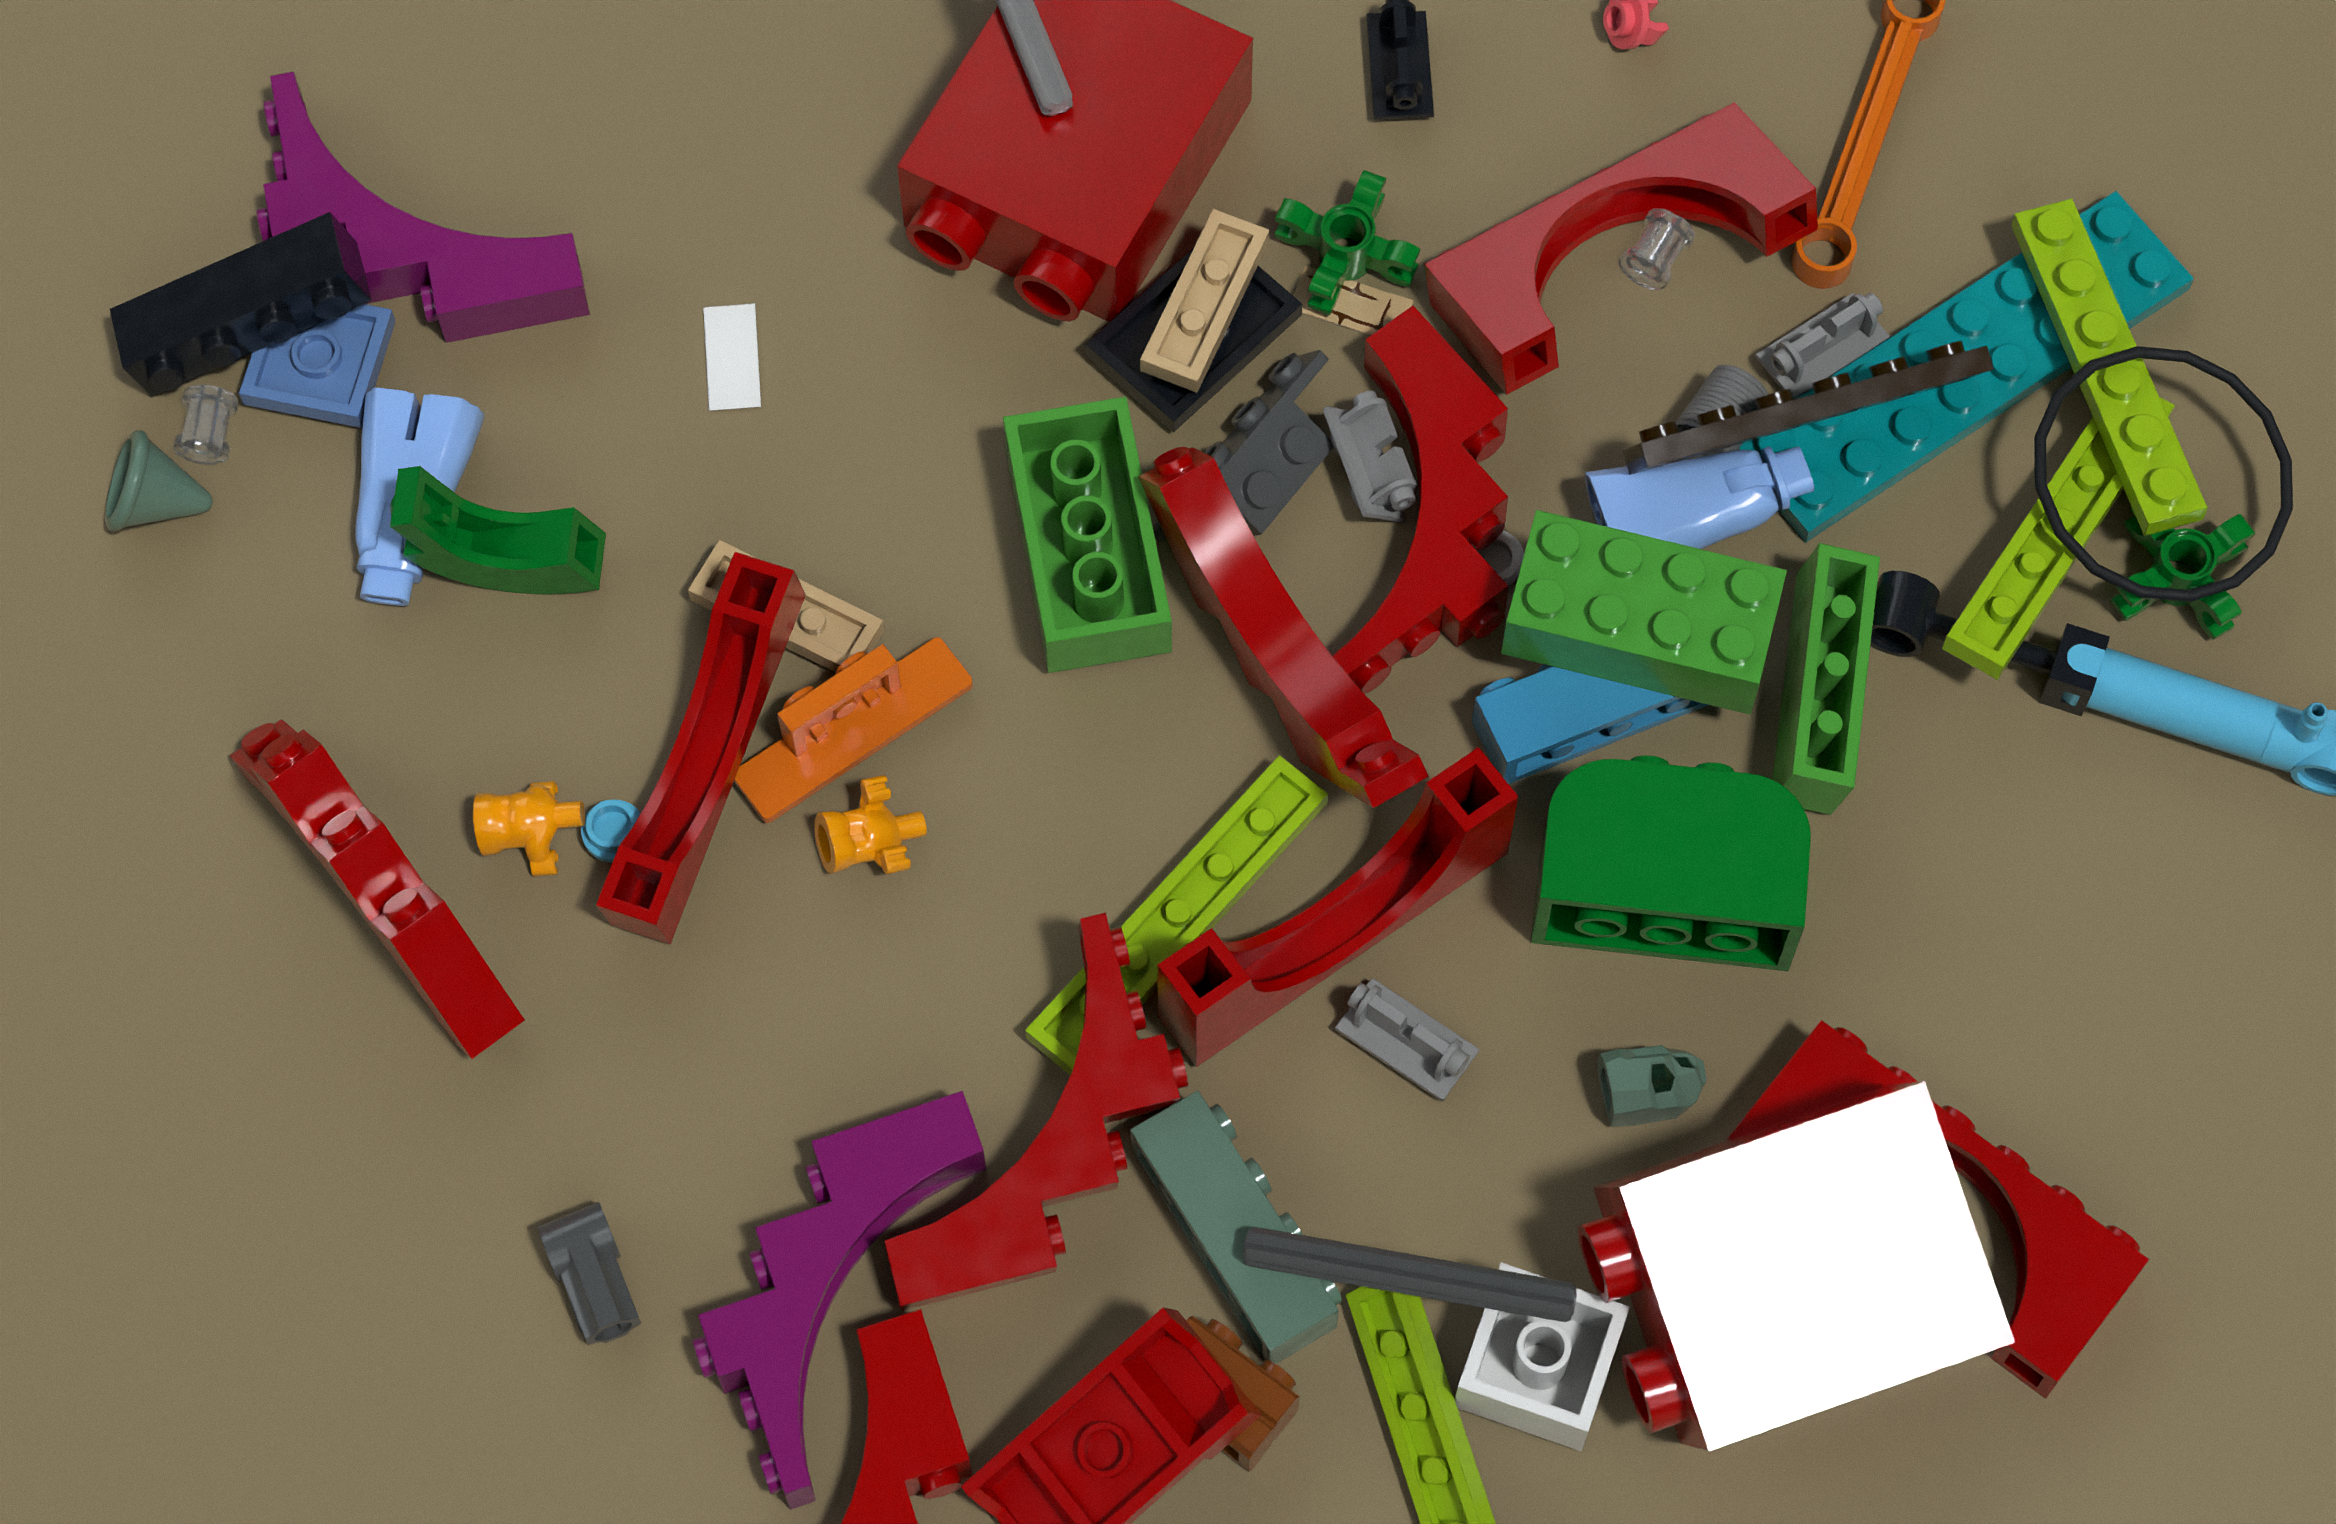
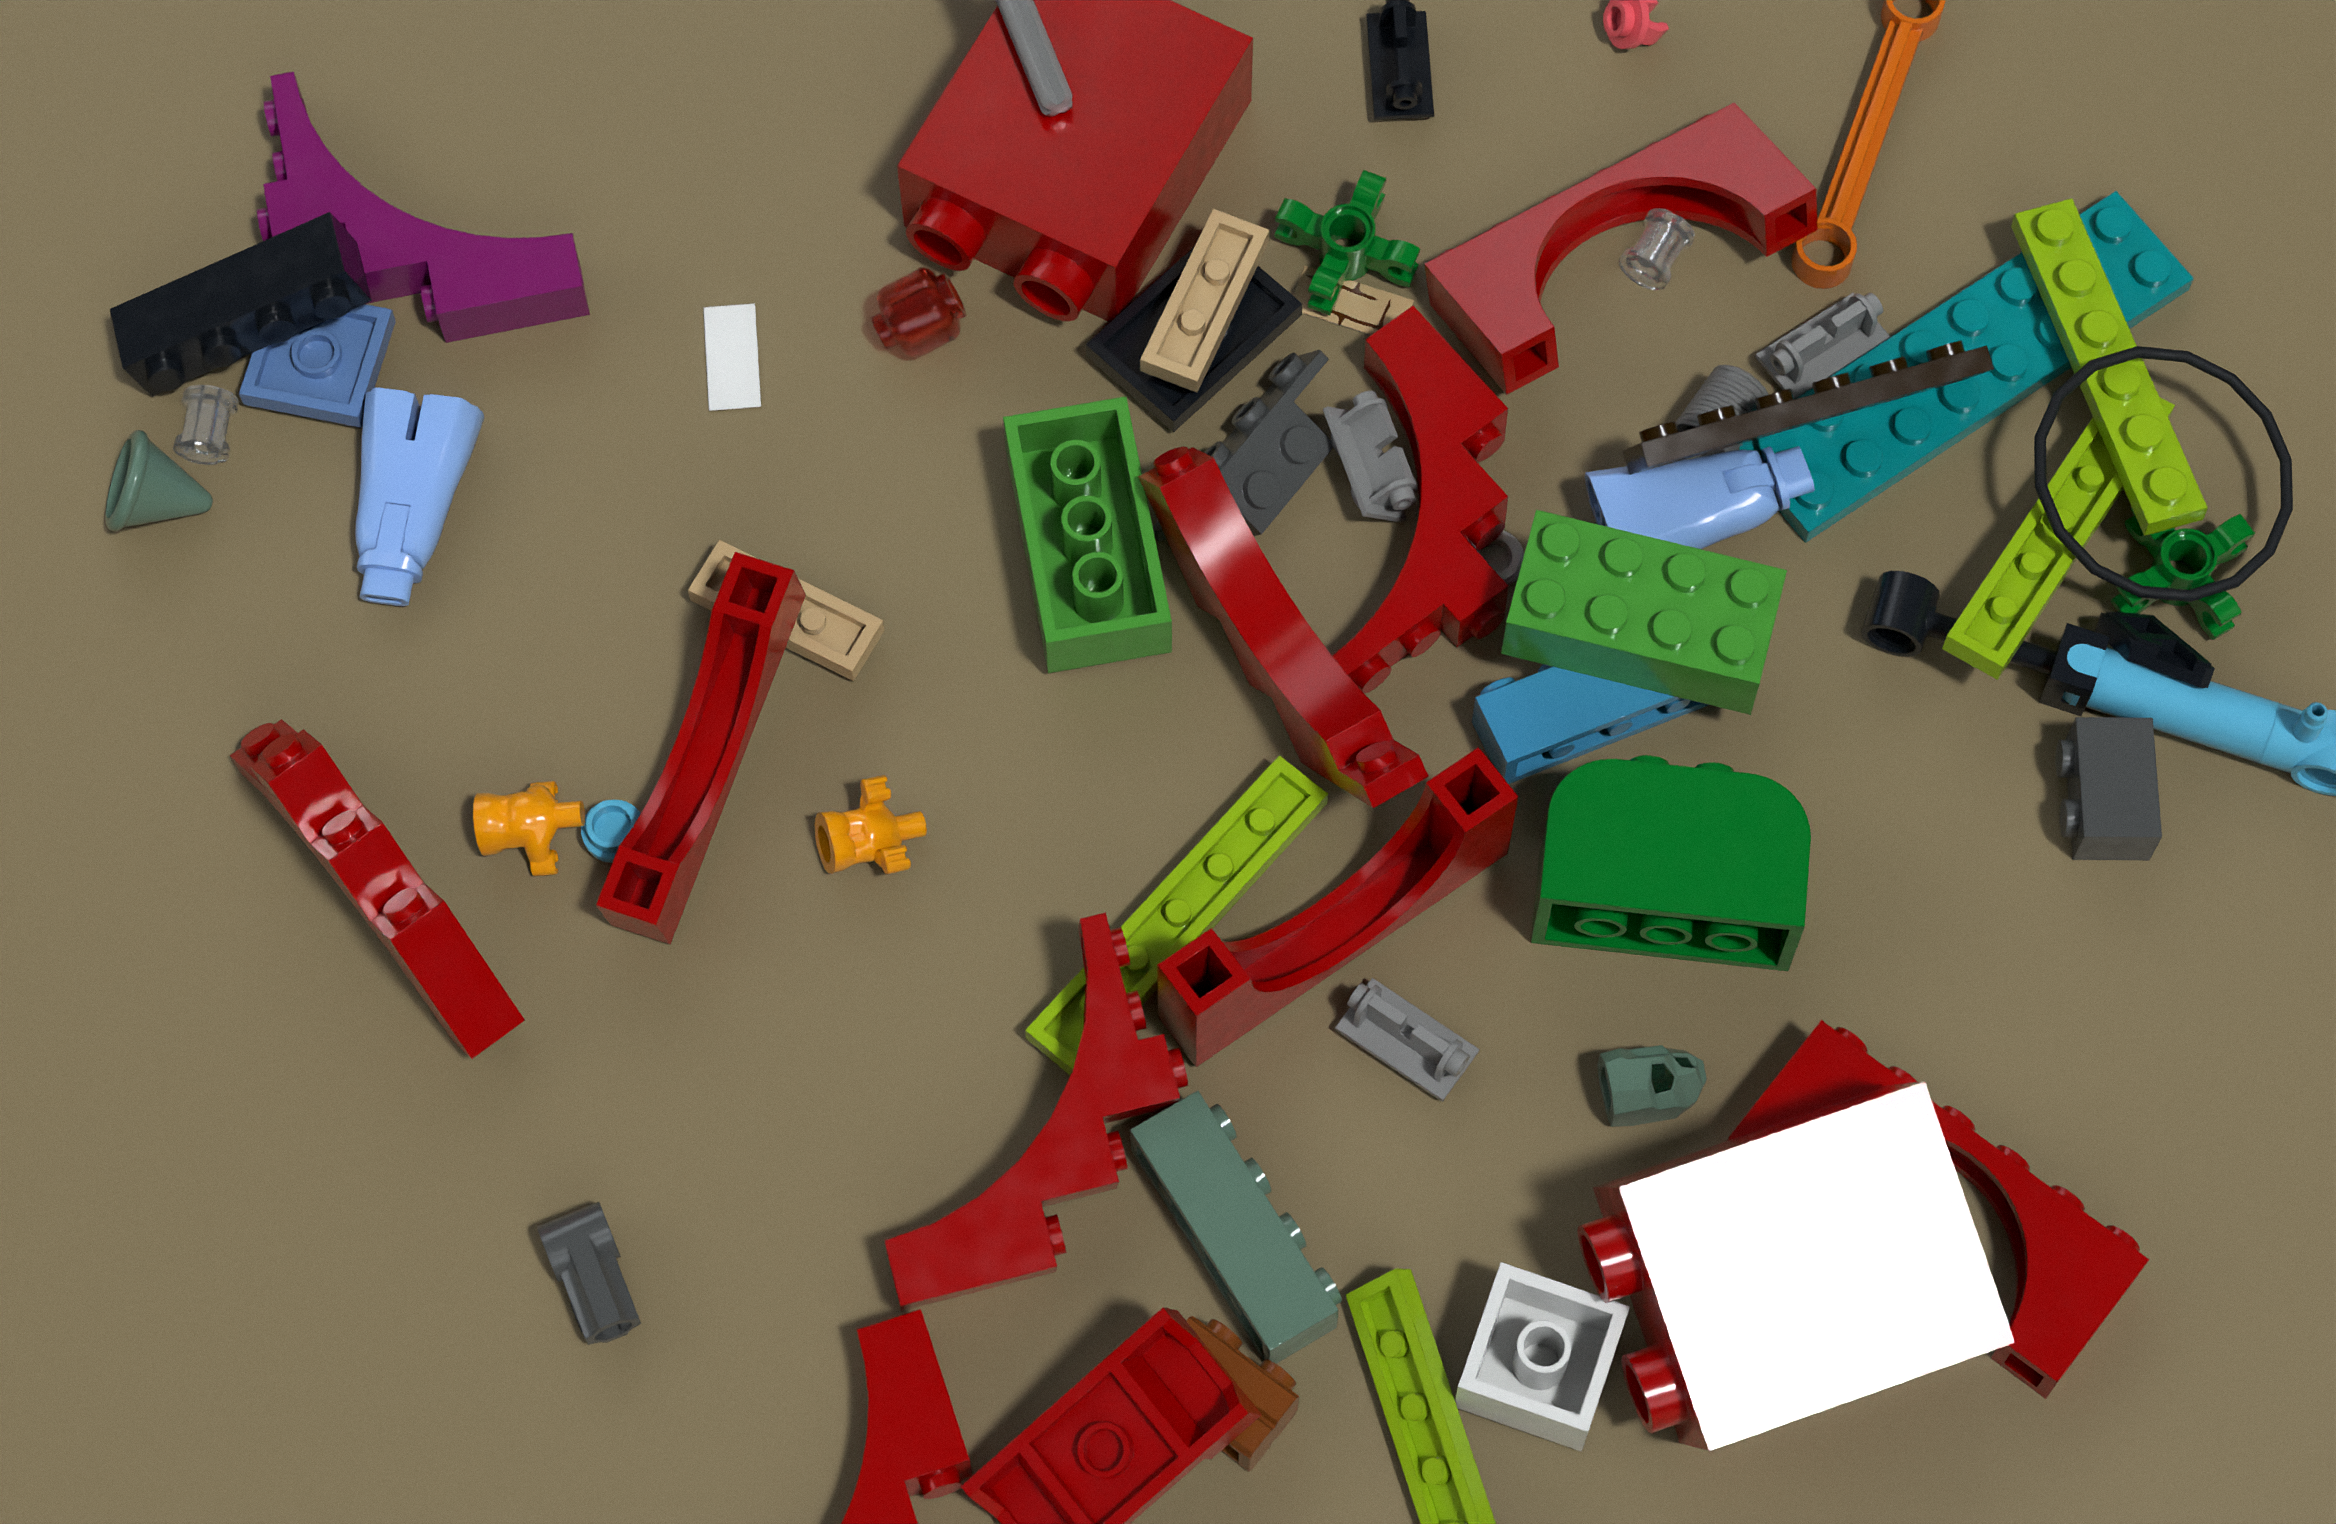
(493, 547): green arch -> none
(768, 1339): magenta arch -> none
(848, 721): orange bracket -> none
(918, 312): none -> clear red head
(1410, 1274): dark grey axle -> none
(1826, 676): bright green brick -> none
(2110, 788): none -> dark grey brick
(2154, 646): none -> black tile

